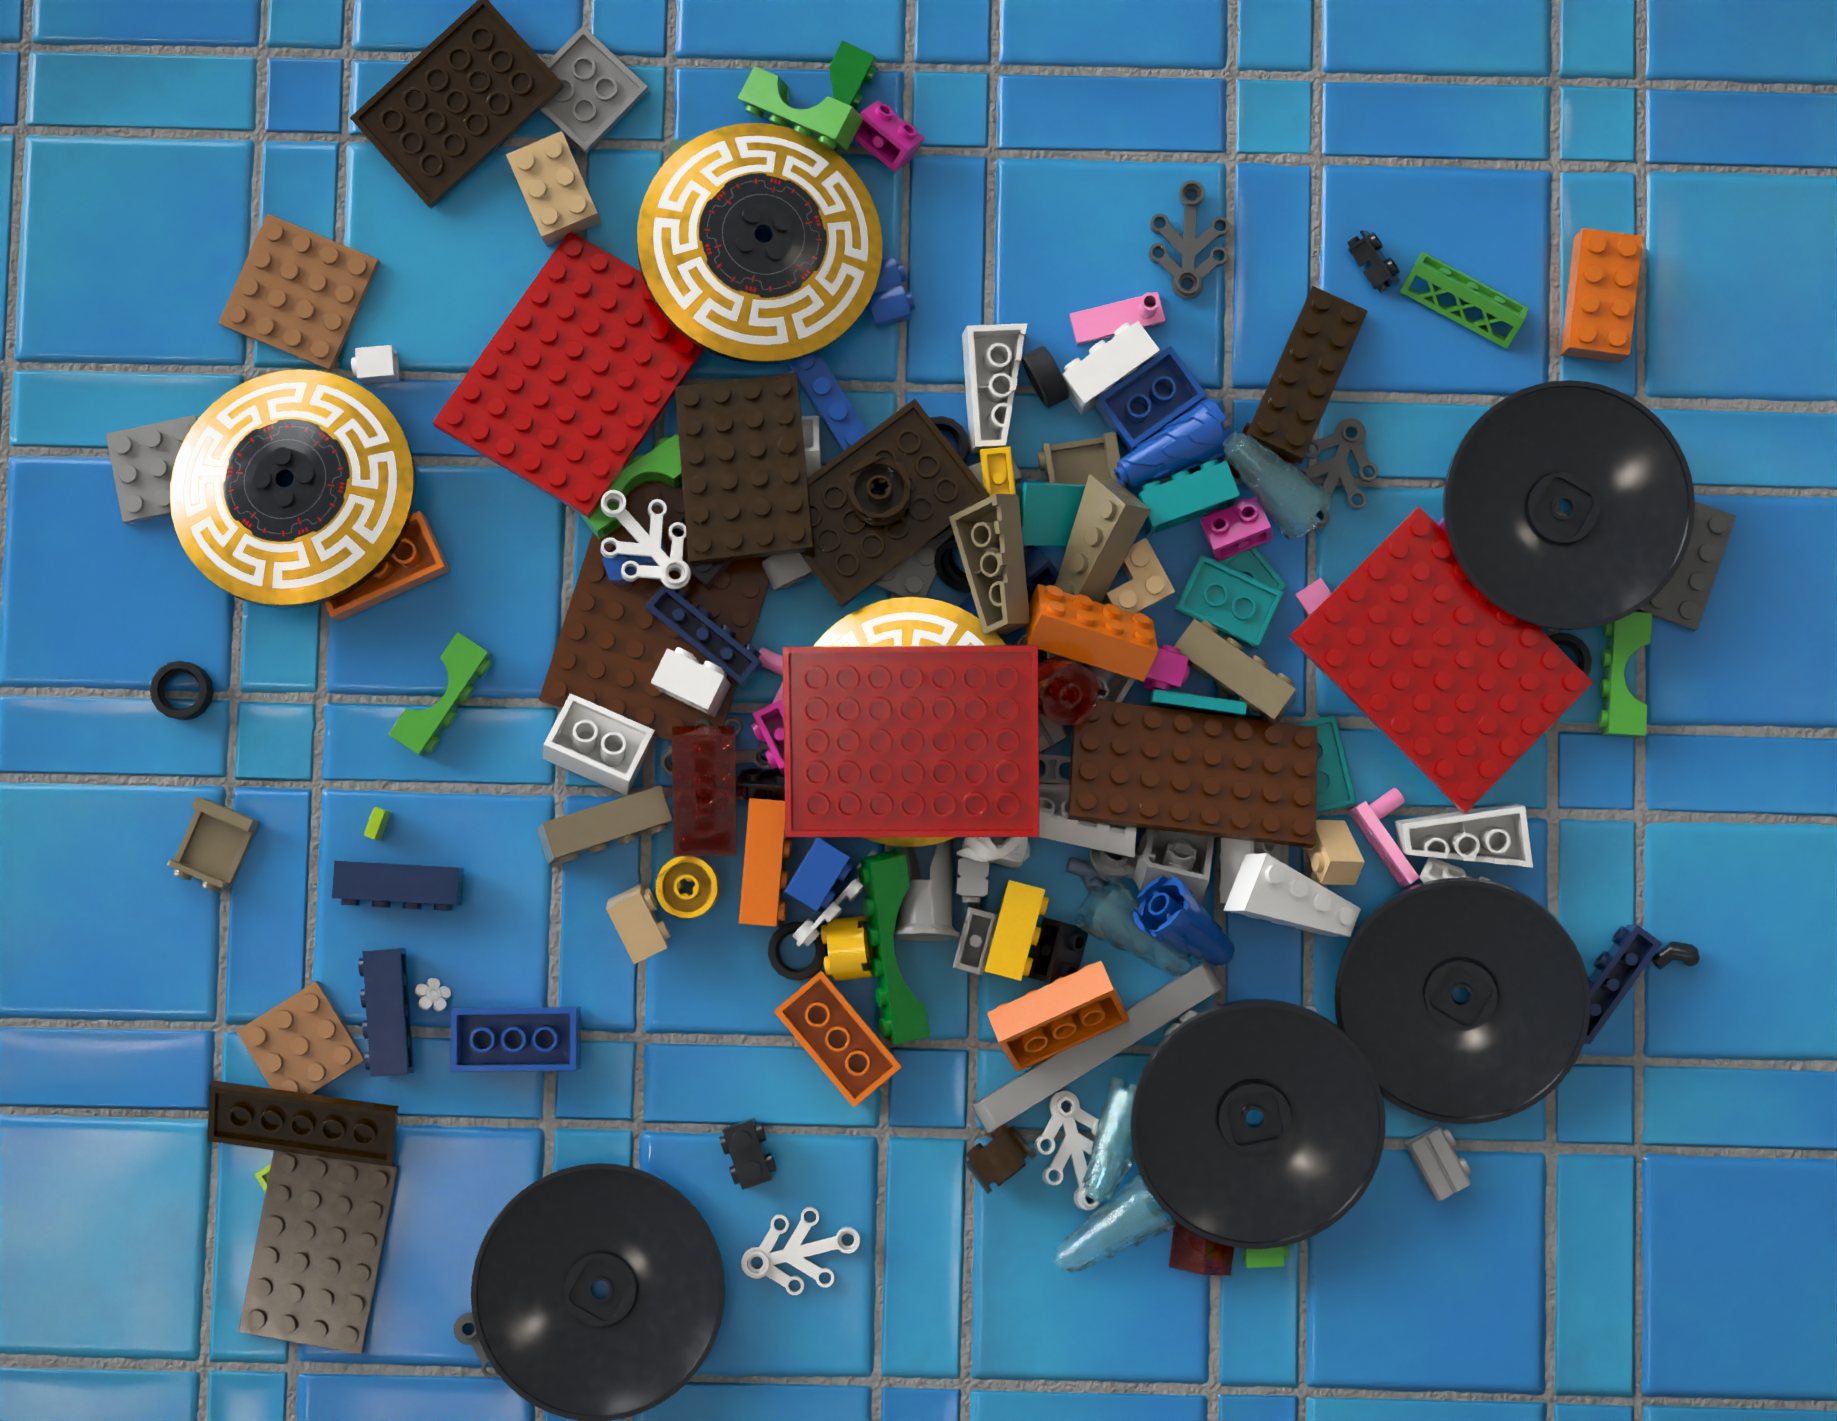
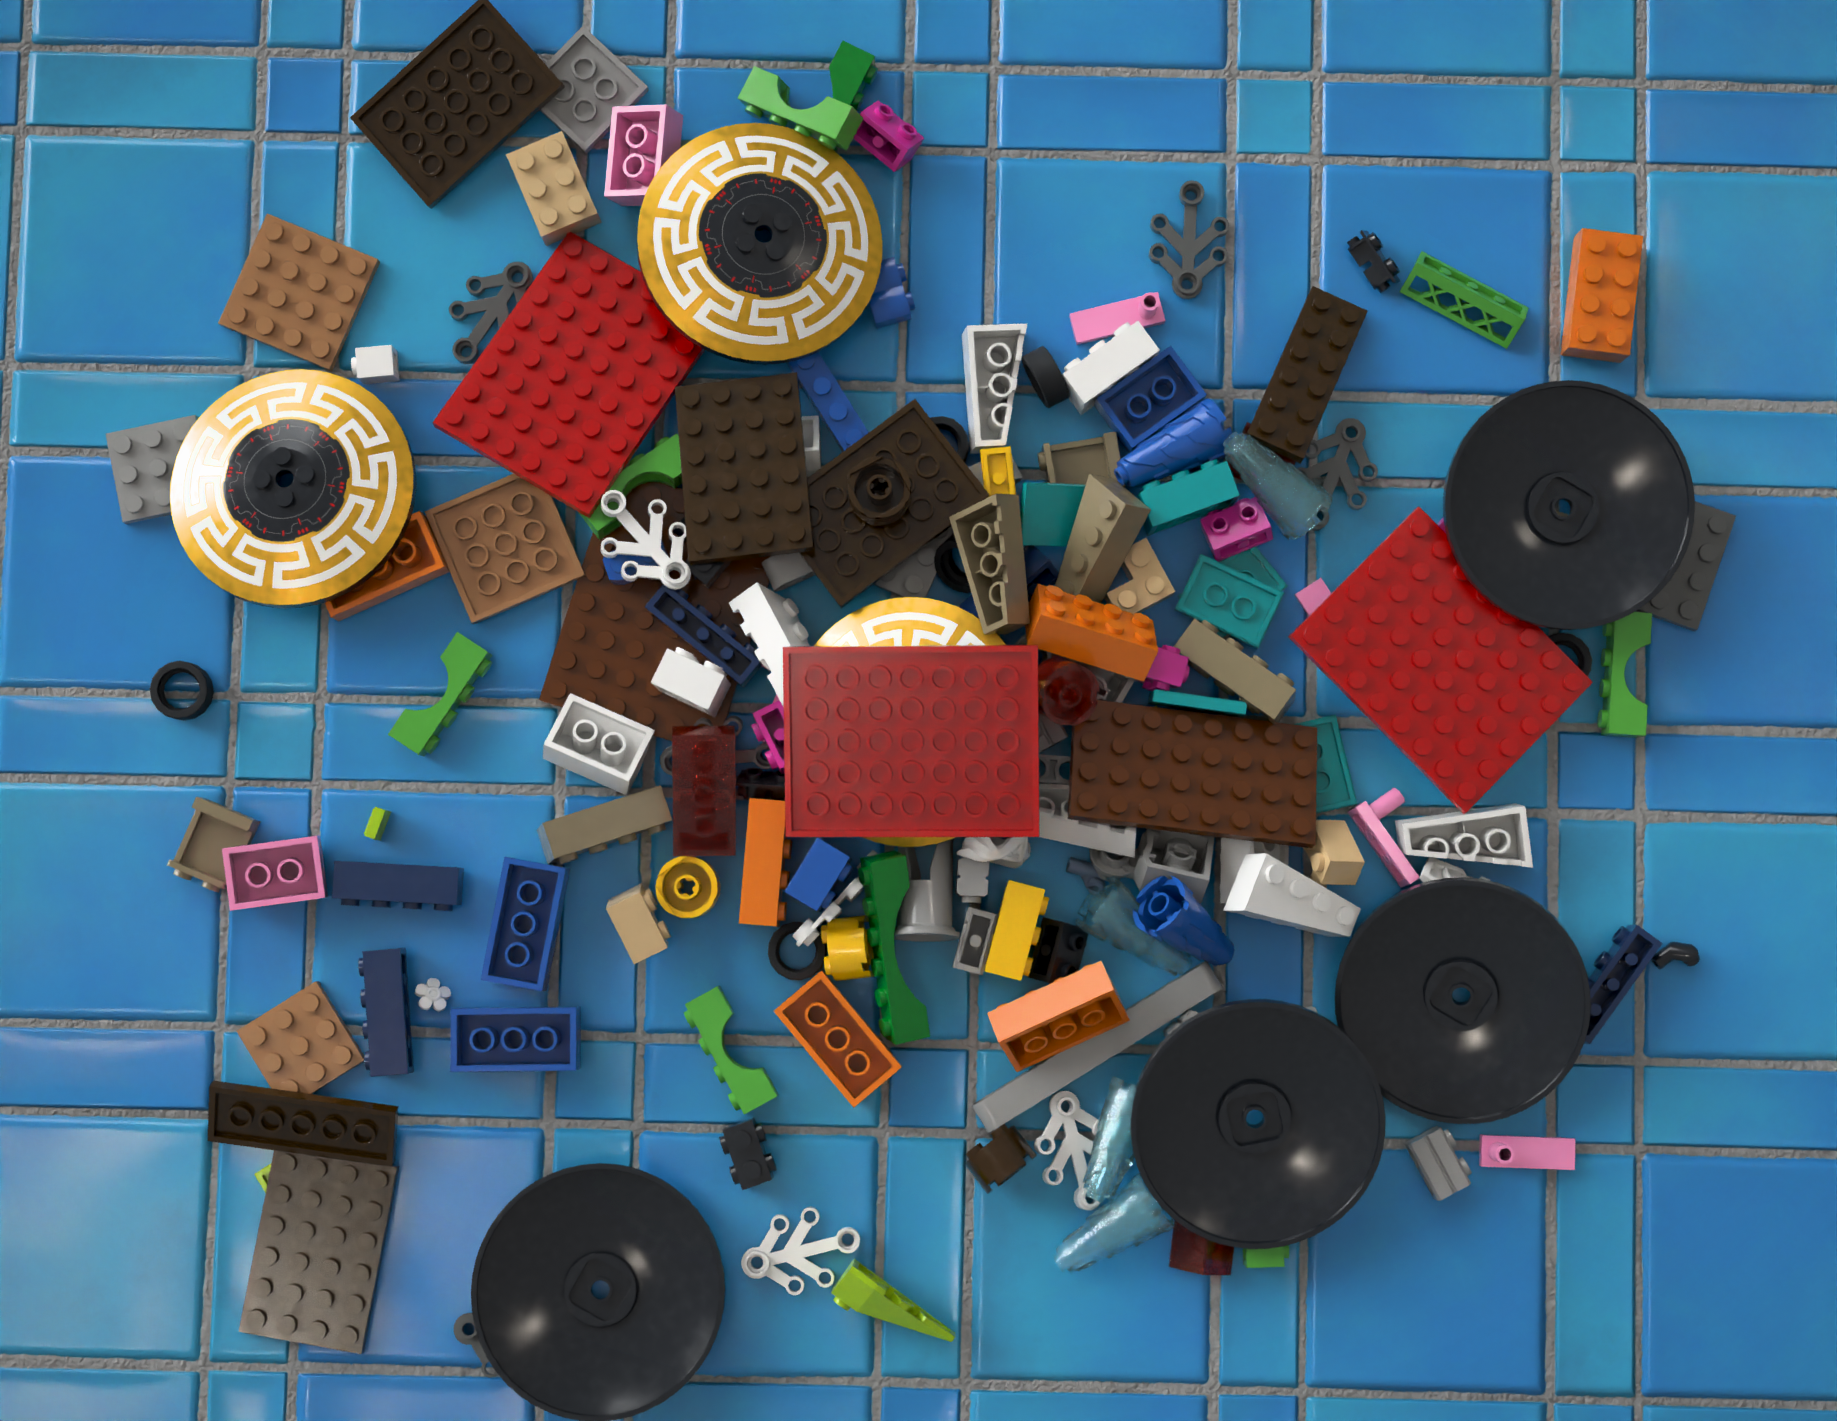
(274, 872): none -> bright pink brick
(495, 306): none -> dark grey plant
(504, 546): none -> medium nougat plate
(525, 924): none -> blue brick
(638, 147): none -> bright pink brick
(748, 1085): none -> bright green arch
(772, 625): none -> white wedge
(874, 1297): none -> lime wedge
(1527, 1152): none -> bright pink piece

